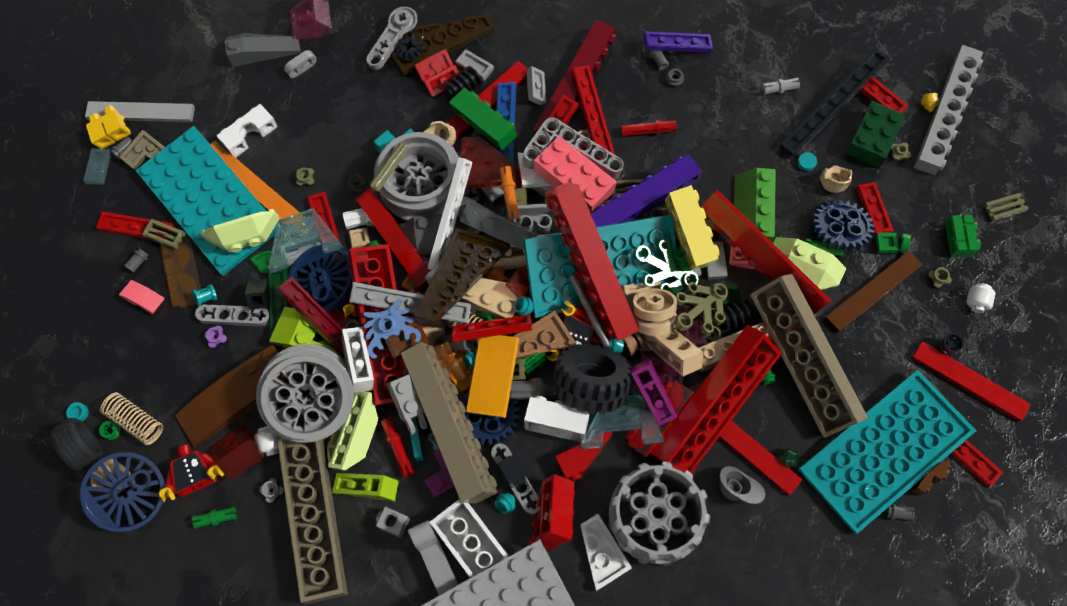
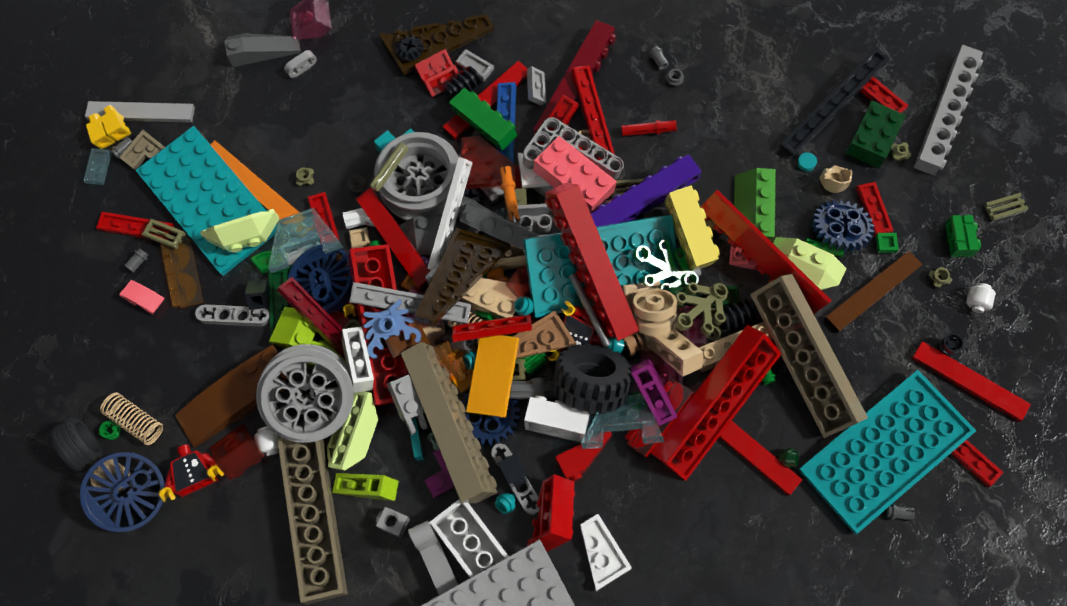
(78, 411): teal tile -> none
(204, 294): teal bush -> none
(209, 335): medium lavender plate -> none
(214, 517): green pin -> none
(255, 120): white arch -> none
(271, 484): light grey plate -> none
(391, 35): light grey beam -> none
(394, 439): red pin -> none
(442, 130): tan hair -> none
(677, 42): dark purple tile -> none
(691, 494): light grey wheel -> none
(718, 269): light grey tile -> none
(739, 486): dark grey piece -> none
(780, 86): light grey pin -> none
(904, 242): green tile -> none
(930, 101): yellow plate -> none
(935, 475): reddish brown slope -> none

